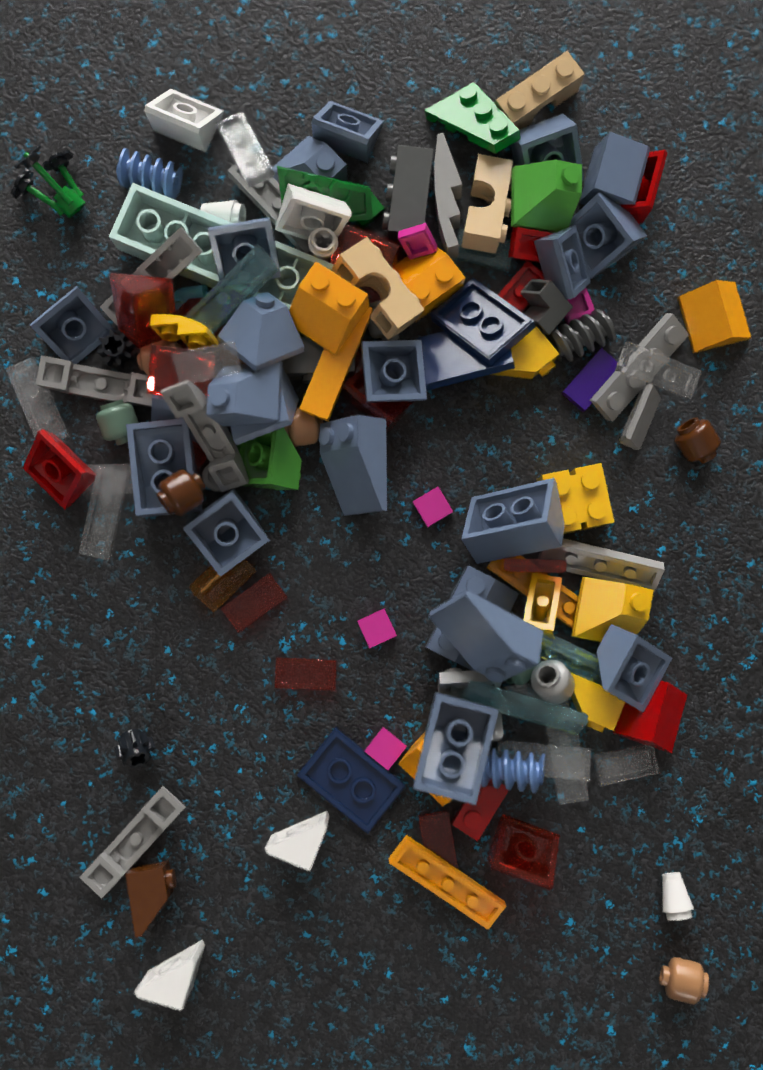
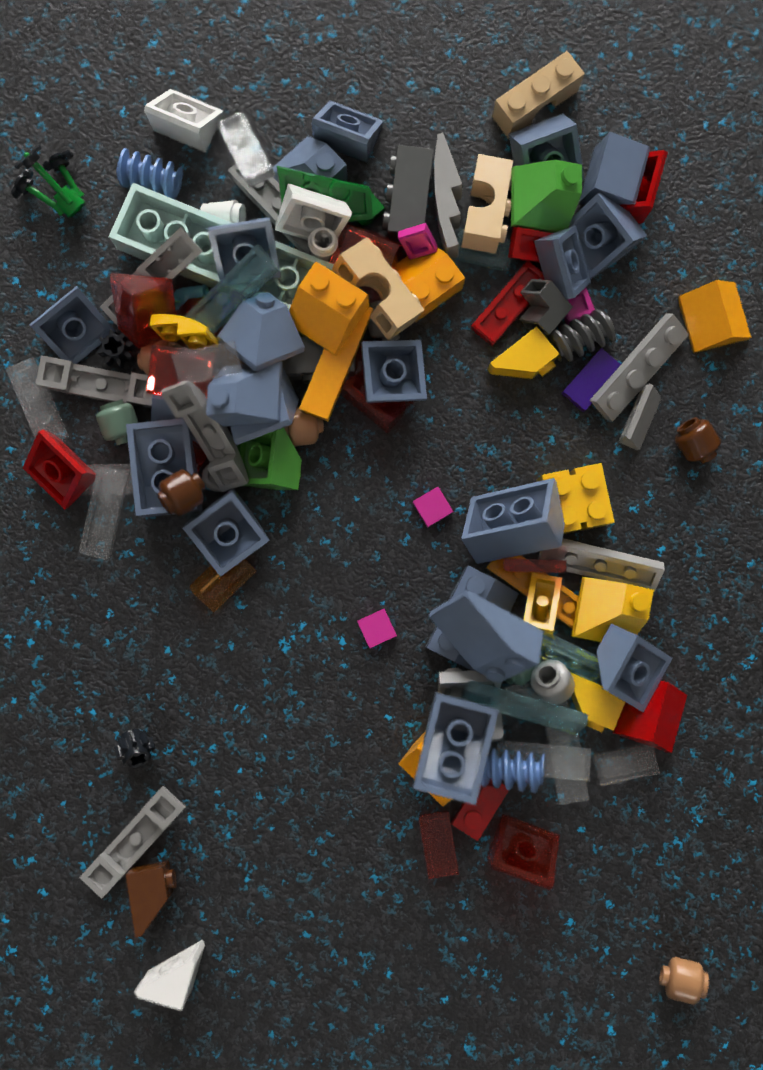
(254, 603): clear red tile -> none
(300, 841): white slope -> none
(305, 673): clear red tile -> none
(351, 780): dark blue tile -> none
(356, 462): sand blue slope -> none
(385, 748): dark pink tile -> none
(447, 882): light orange tile -> none
(451, 362): dark blue tile -> none
(475, 116): wing -> none
(482, 321): dark blue tile -> none
(658, 370): clear tile -> none
(675, 897): white cone -> none

